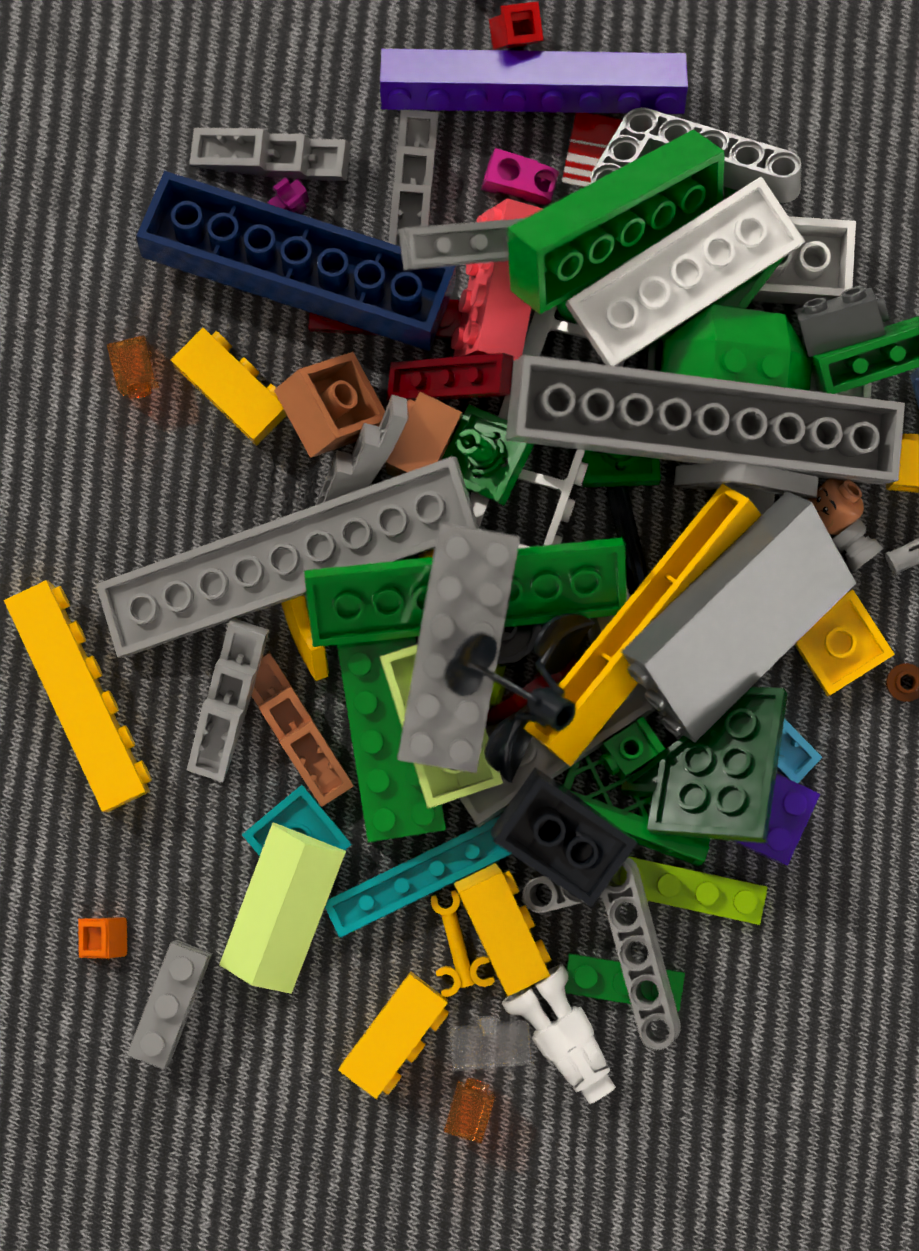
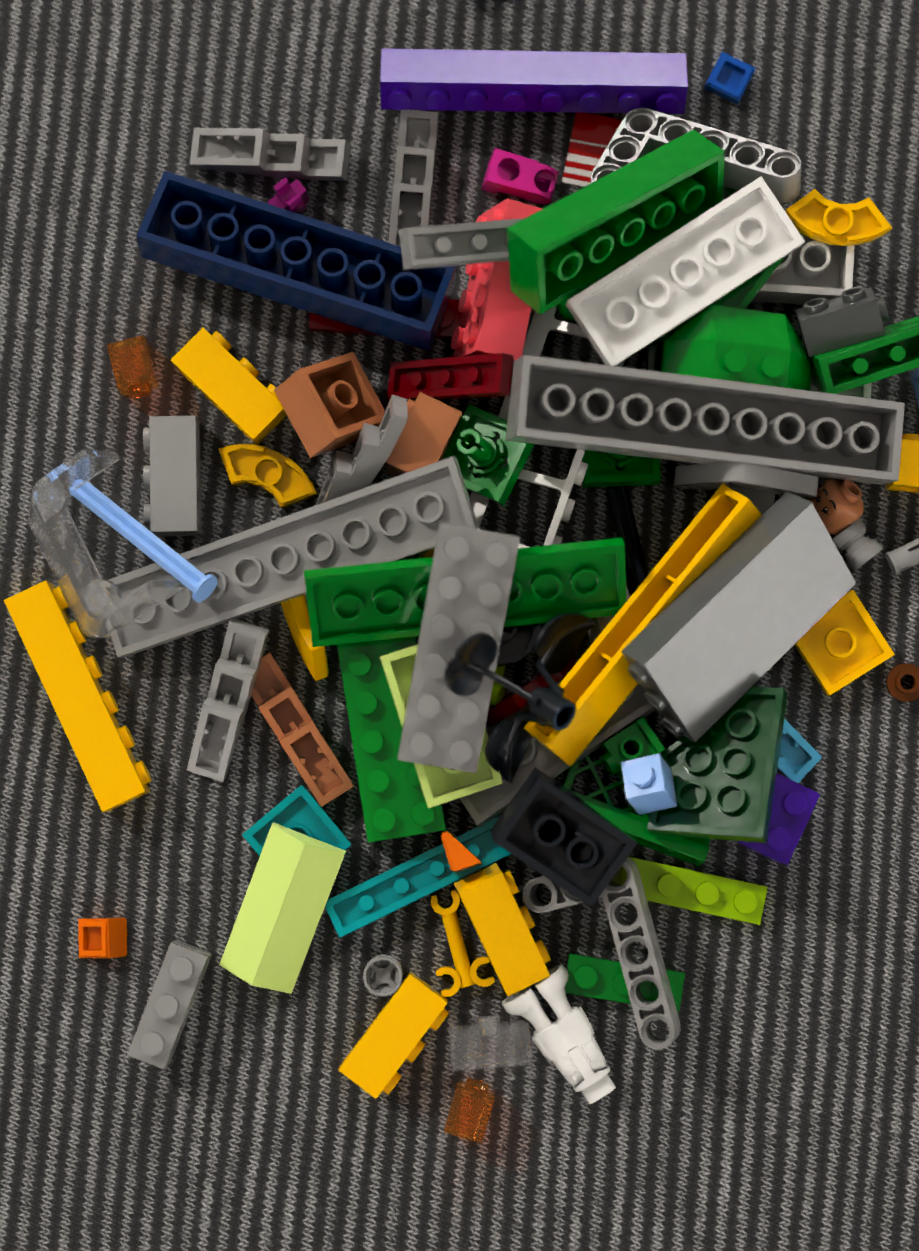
(93, 601): none -> clear windscreen
(147, 542): none -> light blue axle
(173, 476): none -> light grey brick
(268, 470): none -> yellow tile
(379, 979): none -> light grey wheel
(457, 855): none -> orange slope
(516, 26): red brick -> none
(649, 784): none -> light blue brick
(729, 78): none -> blue tile
(836, 222): none -> yellow tile

